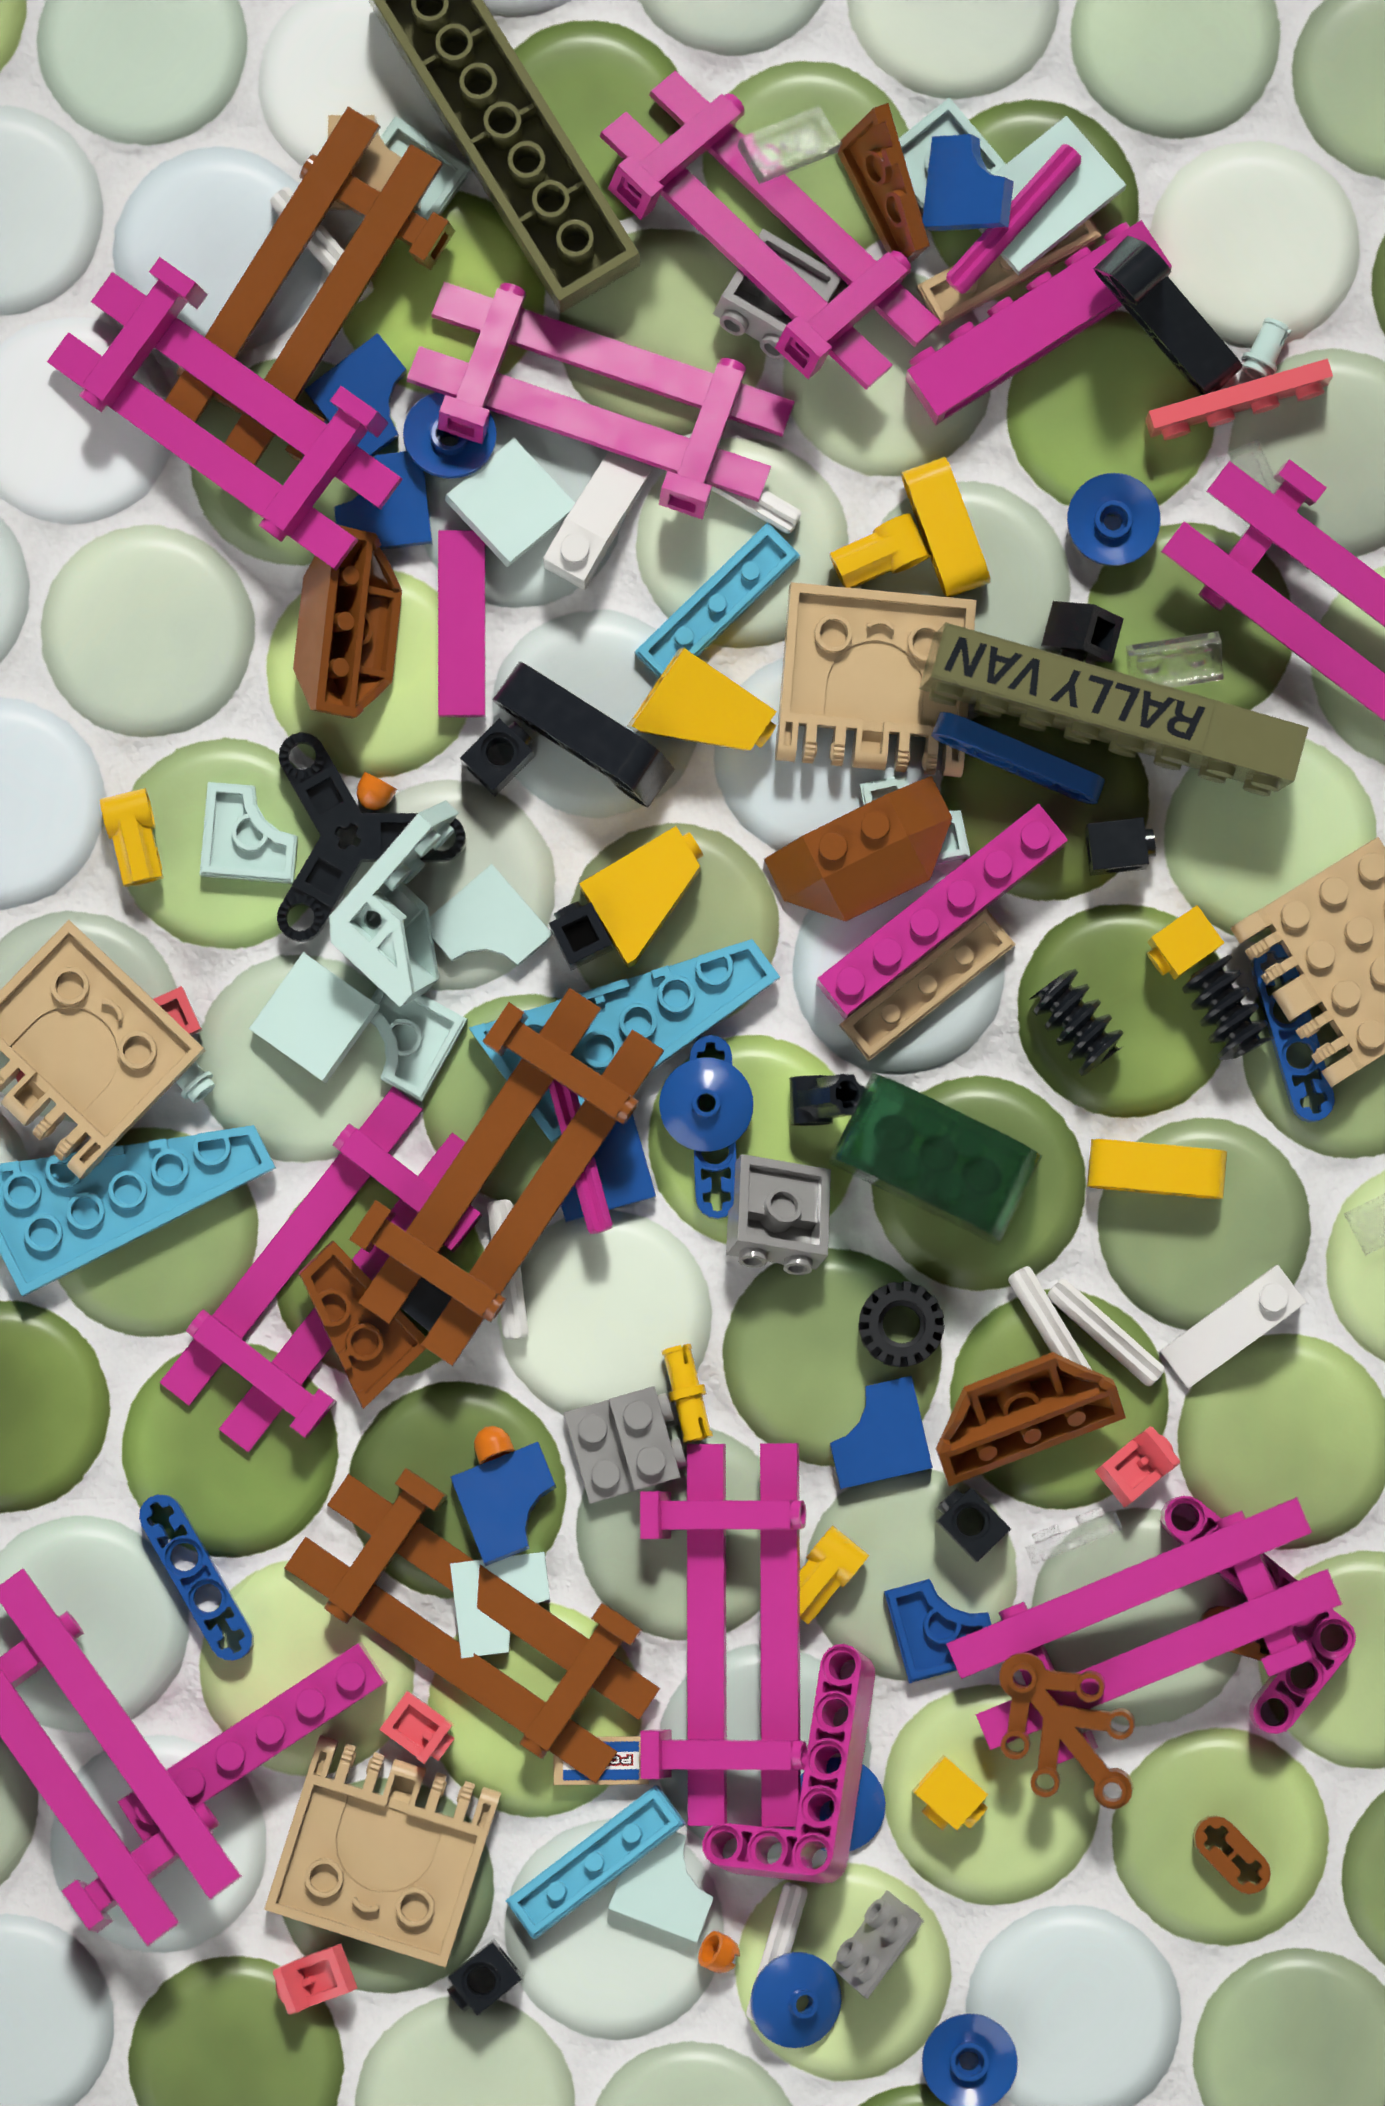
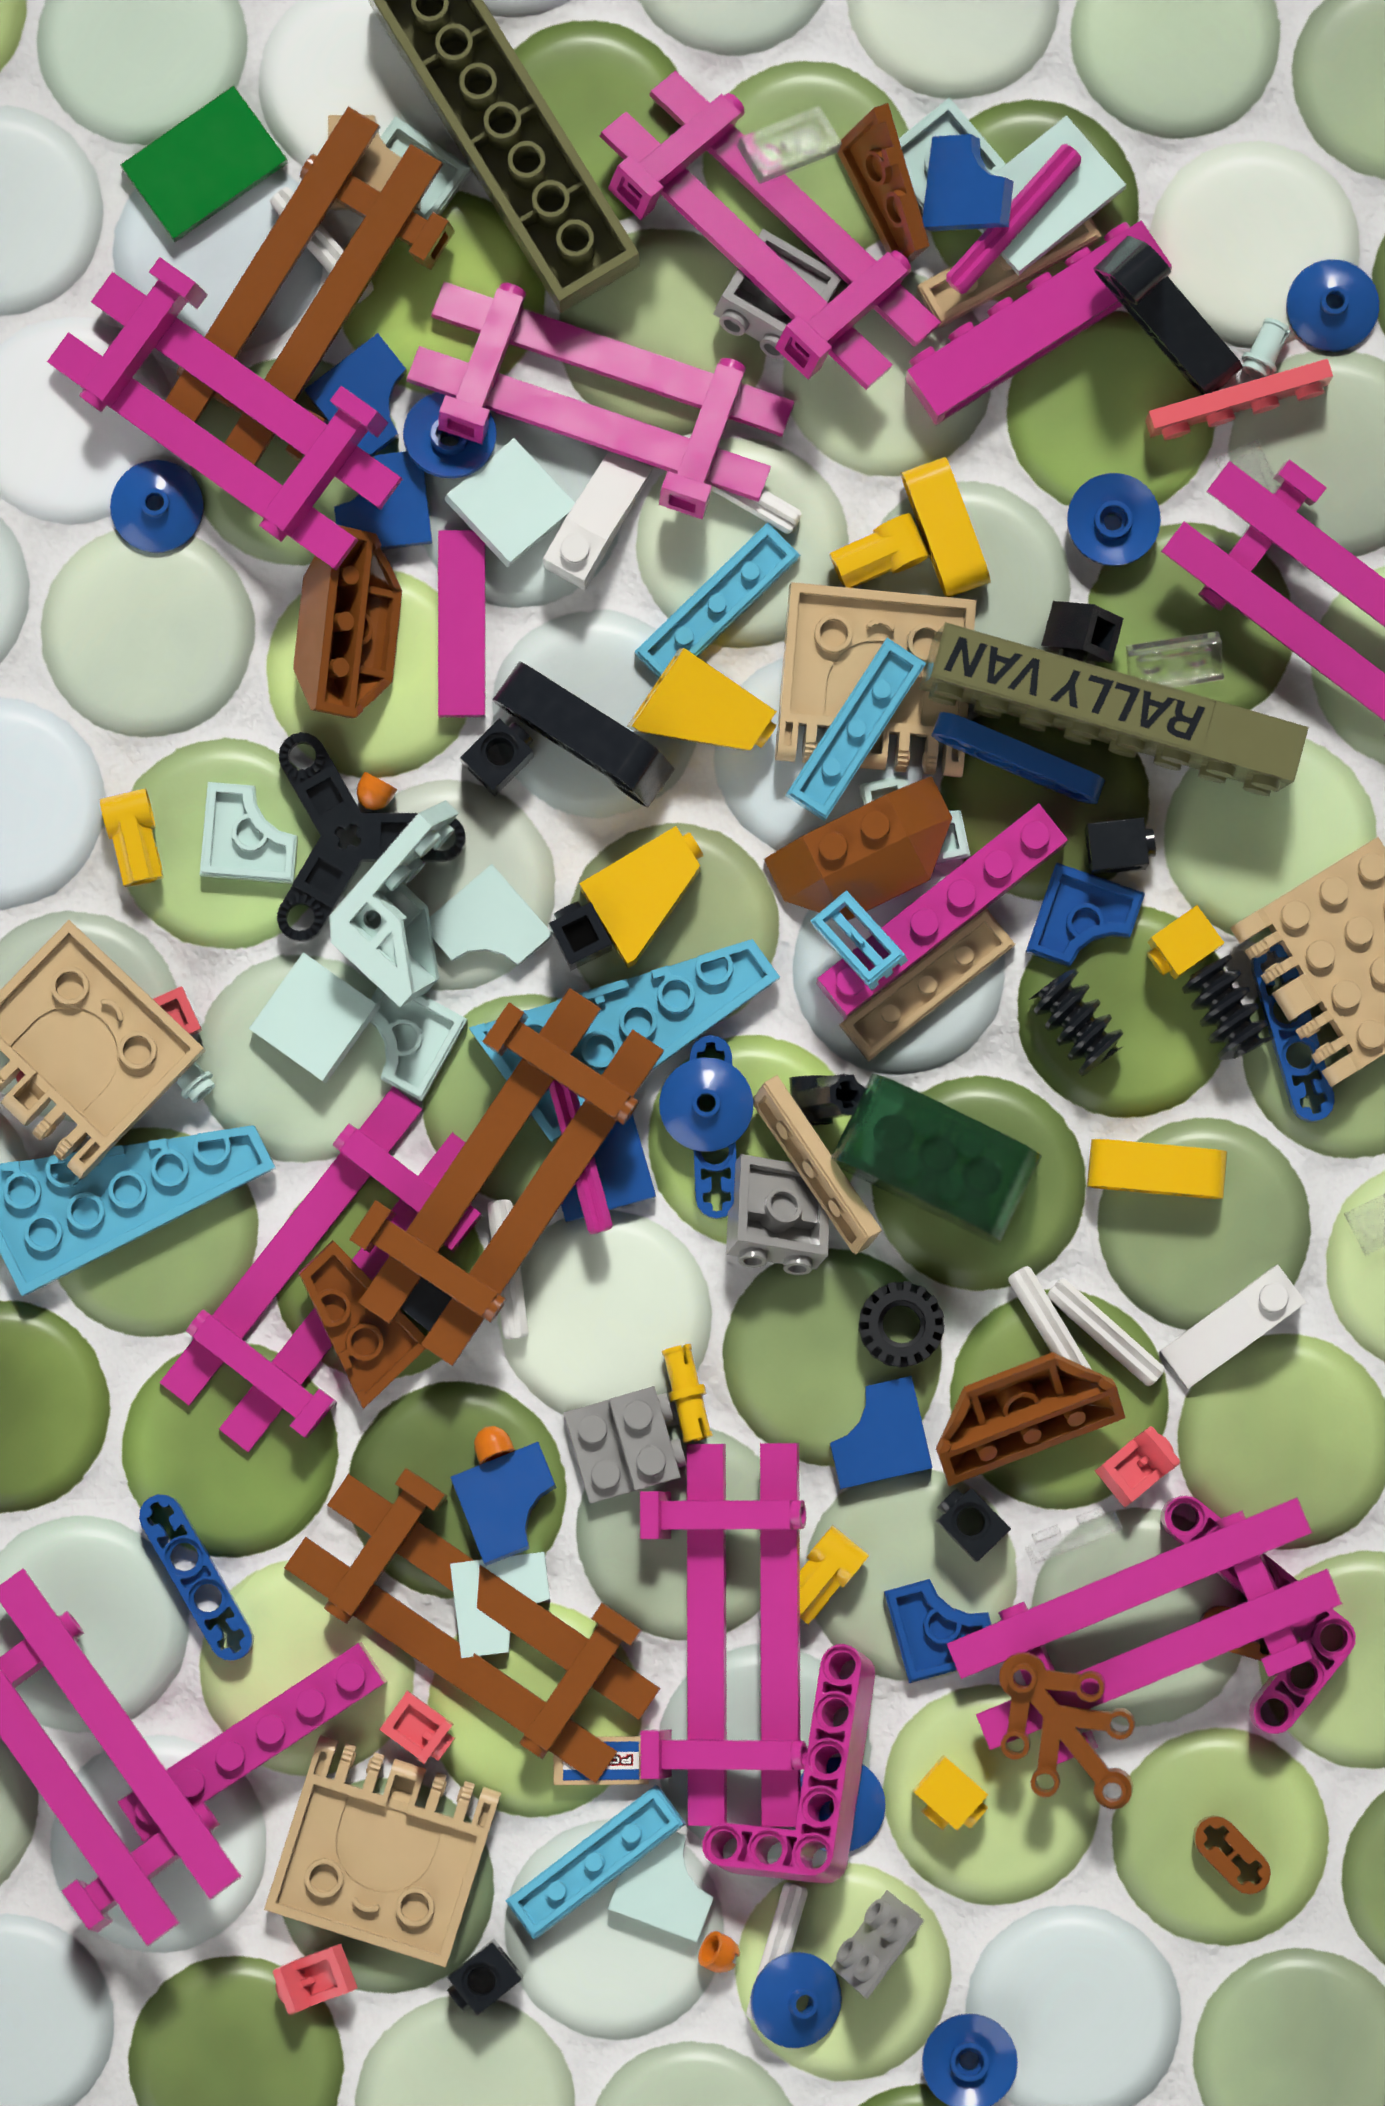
(163, 528): none -> blue dish
(204, 163): none -> green tile
(815, 1166): none -> tan tile
(855, 729): none -> medium azure tile
(882, 967): none -> medium azure tile
(1079, 911): none -> blue tile
(1328, 327): none -> blue dish

